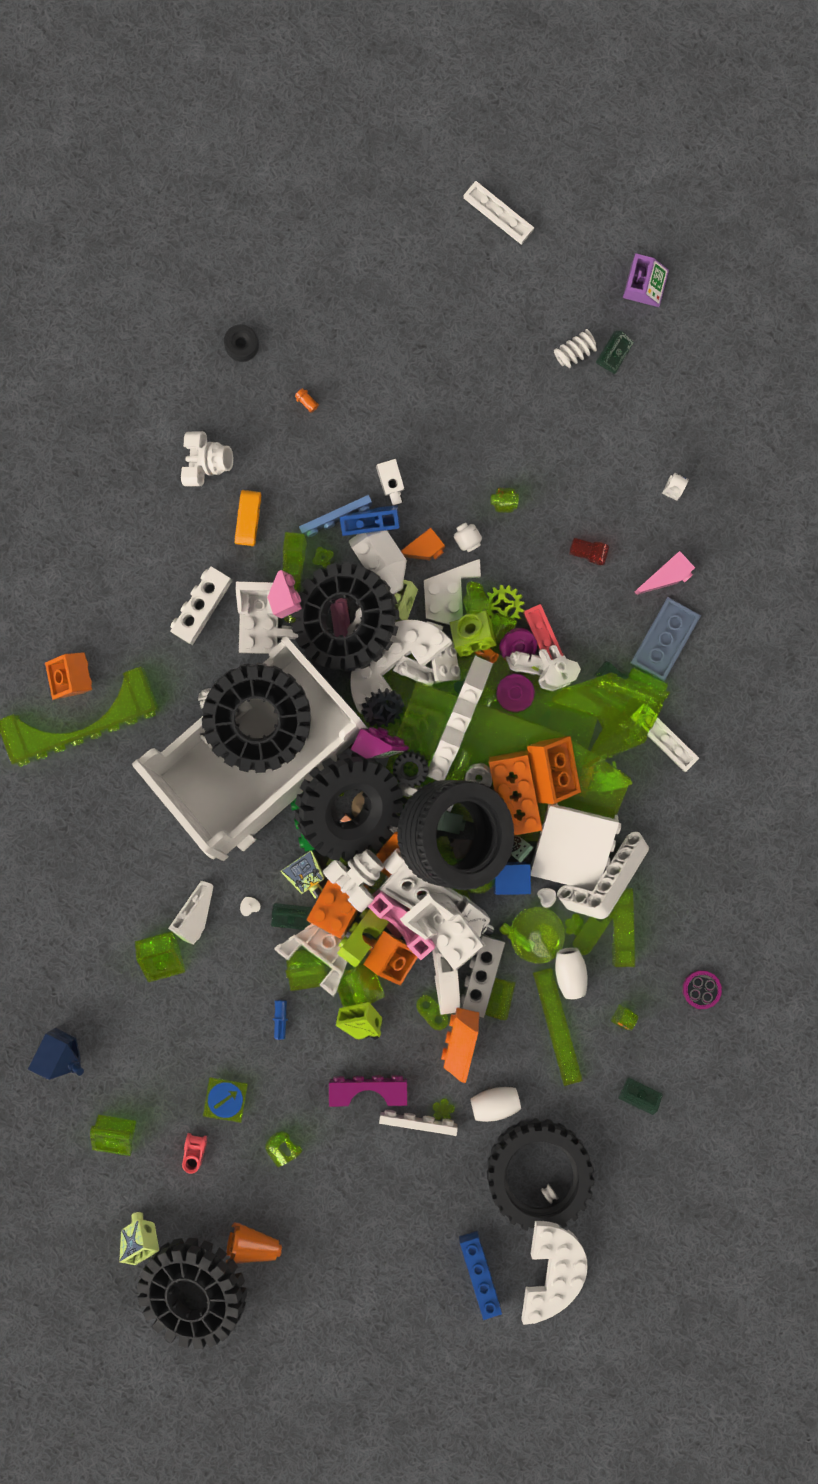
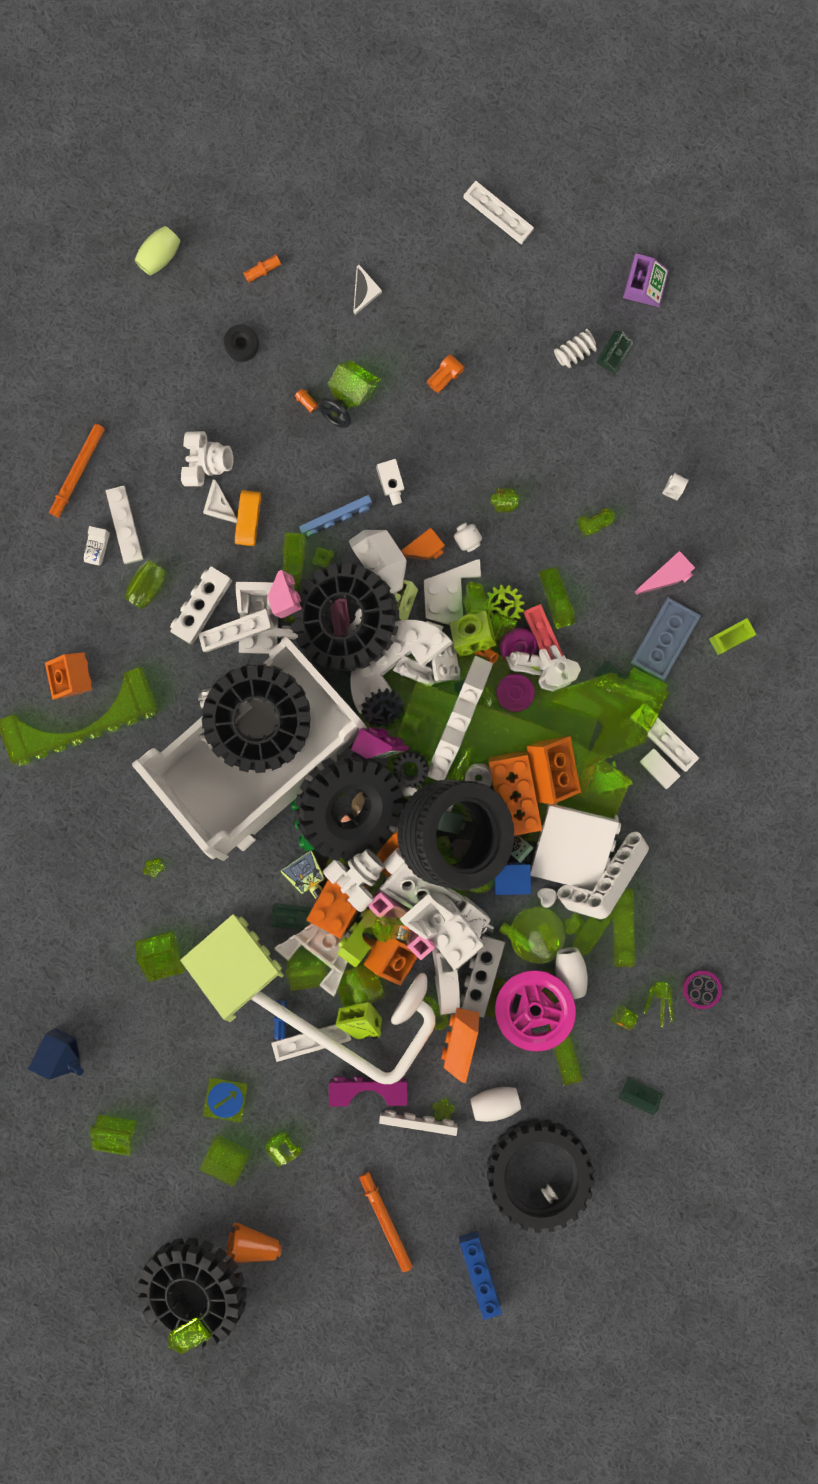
(76, 471): none -> orange axle
(96, 545): none -> white leg
(124, 525): none -> white plate
(138, 1240): yellowish green torso -> none
(145, 584): none -> clear neon green piece
(153, 867): none -> clear neon green plant
(157, 250): none -> yellowish green piece
(188, 1336): none -> clear neon green slope
(192, 917): white slope -> none
(194, 1149): coral piece -> none
(218, 505): none -> white tile
(225, 1160): none -> clear neon green slope
(231, 966): none -> yellowish green panel
(236, 630): none -> white plate
(249, 905): white piece -> none
(262, 268): none -> orange pin
(302, 1044): none -> white plate
(350, 387): none -> clear neon green piece
(365, 290): none -> tile
(370, 520): blue slope -> none
(385, 1221): none -> orange axle
(390, 929): none -> clear neon green leg
(408, 1005): none -> white piece
(448, 370): none -> orange piece
(518, 1025): none -> dark pink gear
(557, 598): none -> clear neon green slope
(564, 1272): white plate -> none
(594, 551): clear red piece -> none
(596, 523): none -> clear neon green leg
(659, 768): none -> white tile
(662, 991): none -> clear neon green plant
(732, 636): none -> lime panel

